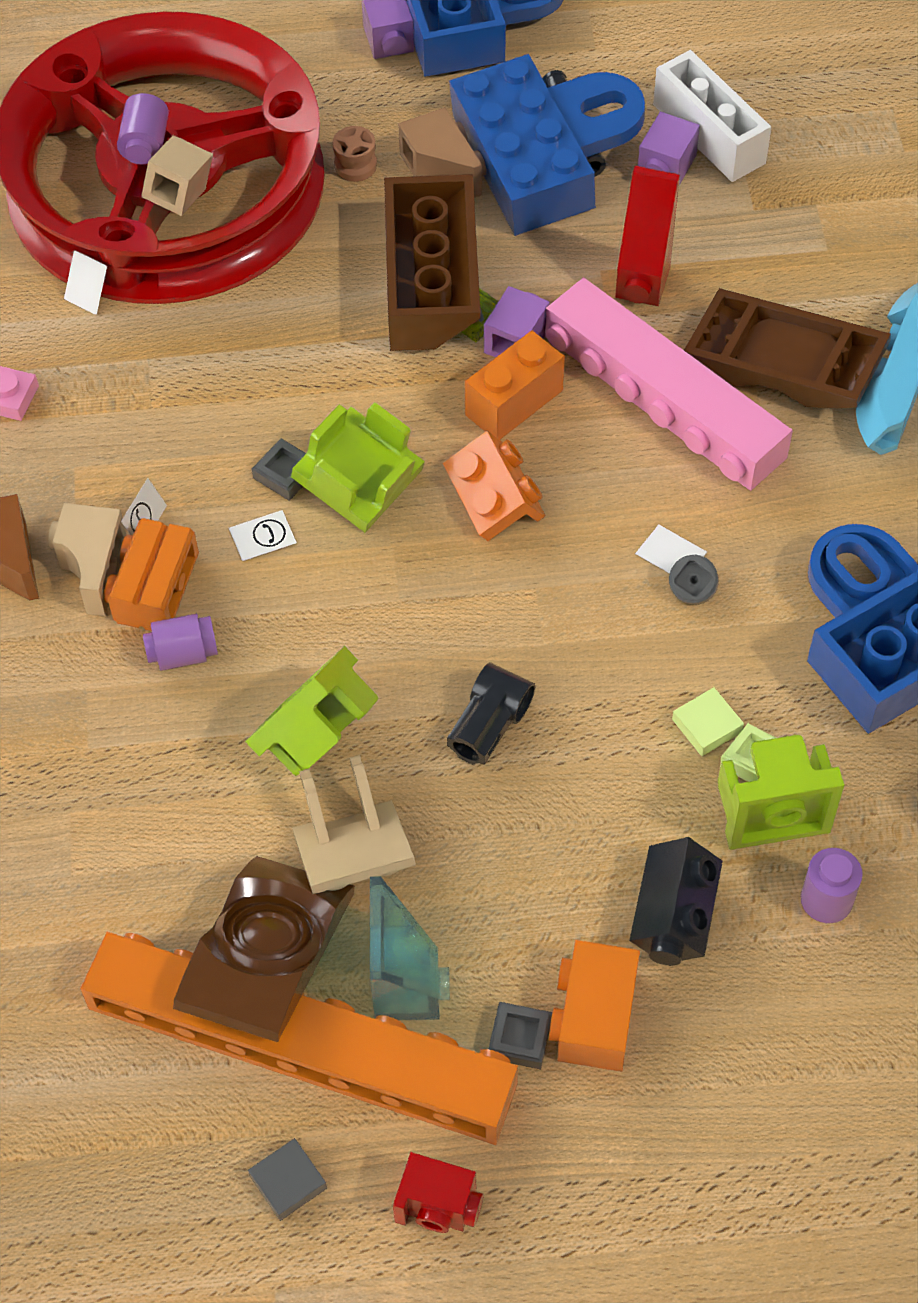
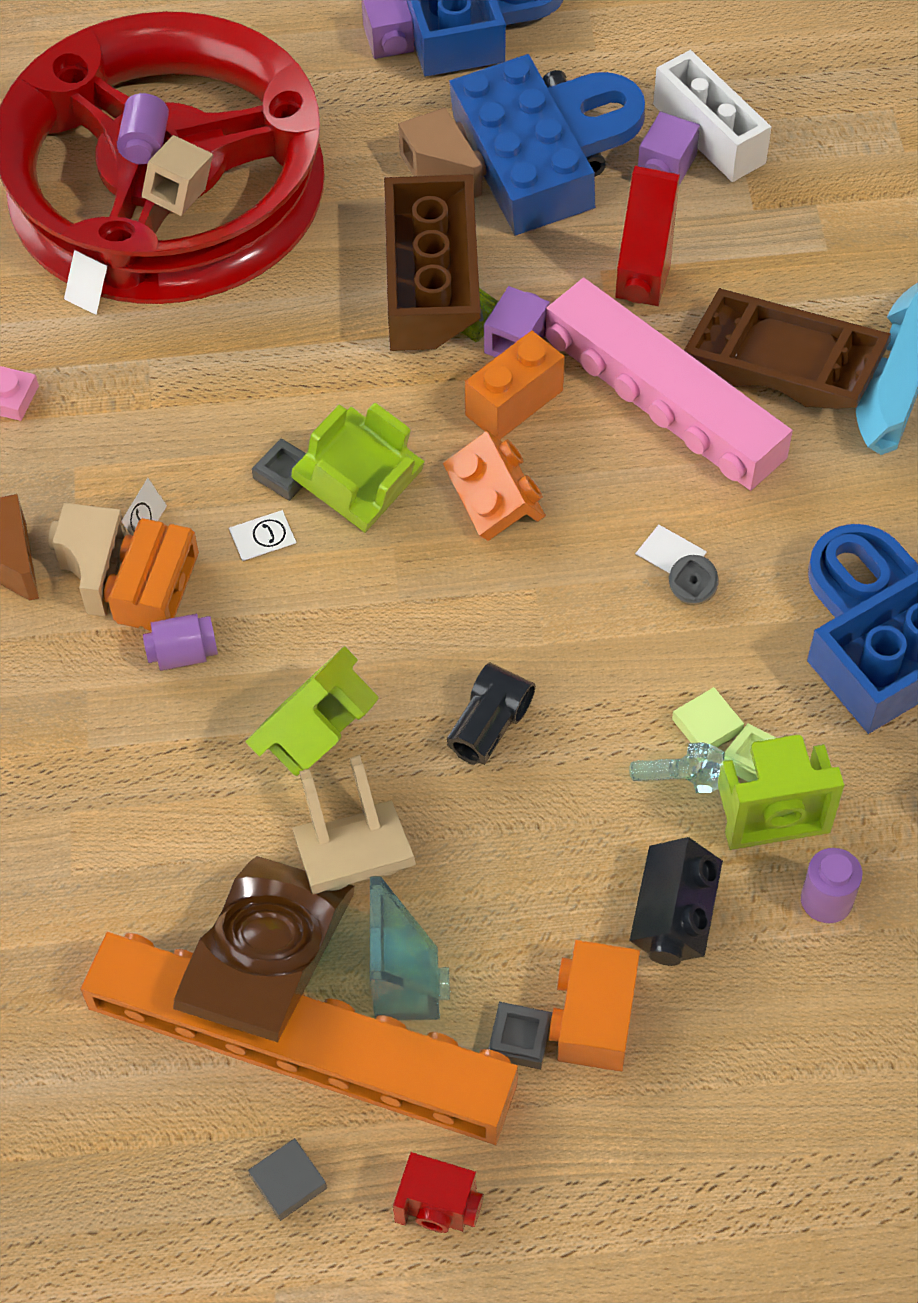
(354, 153): nougat wheel -> none
(699, 766): none -> clear light blue bar

